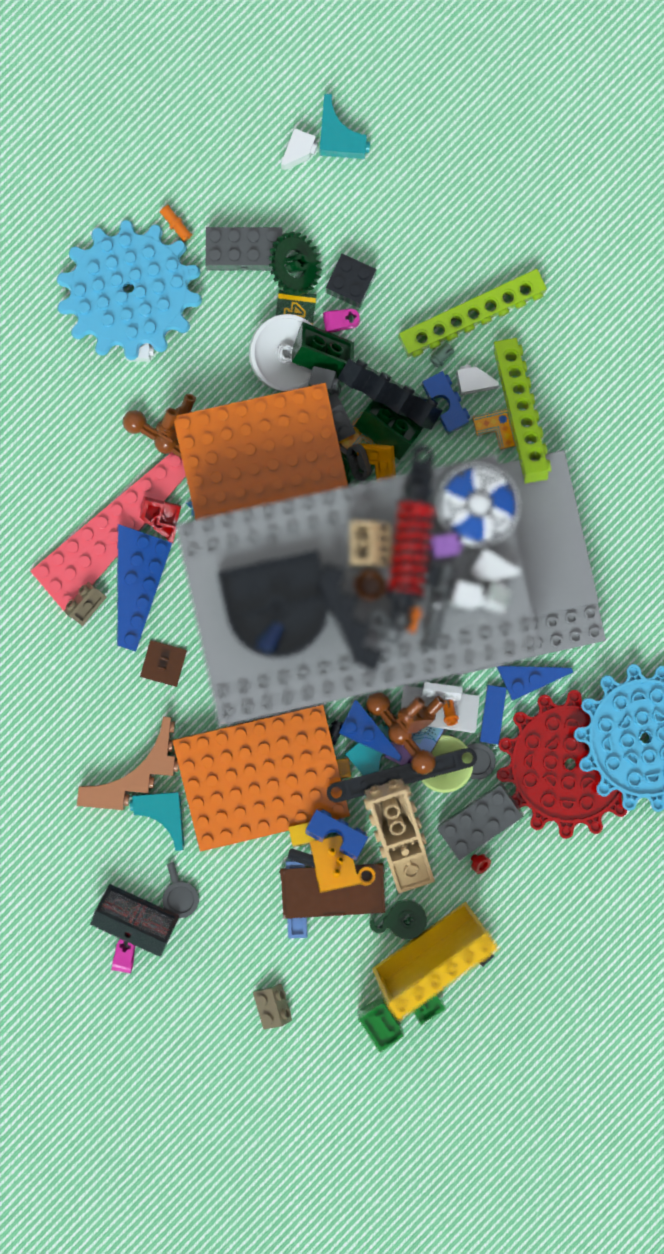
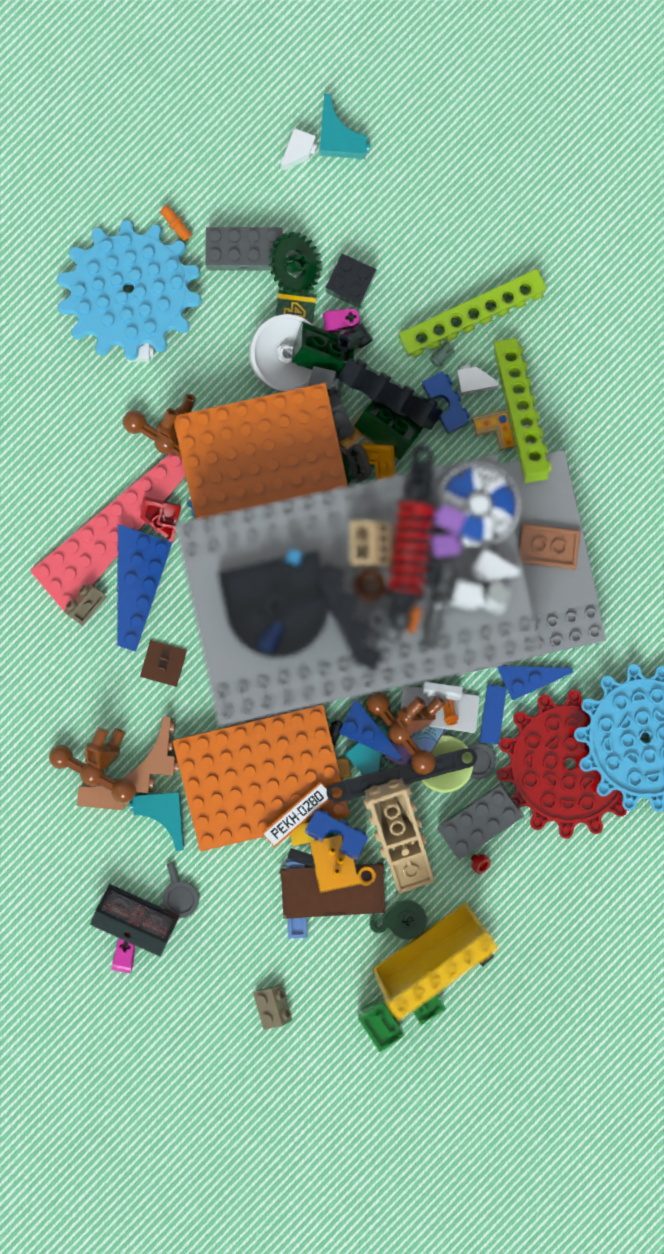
(98, 757): none -> dark orange connector
(294, 557): none -> dark azure piece
(296, 814): none -> tile
(354, 338): none -> black piece
(450, 518): none -> medium lavender brick
(549, 546): none -> nougat tile

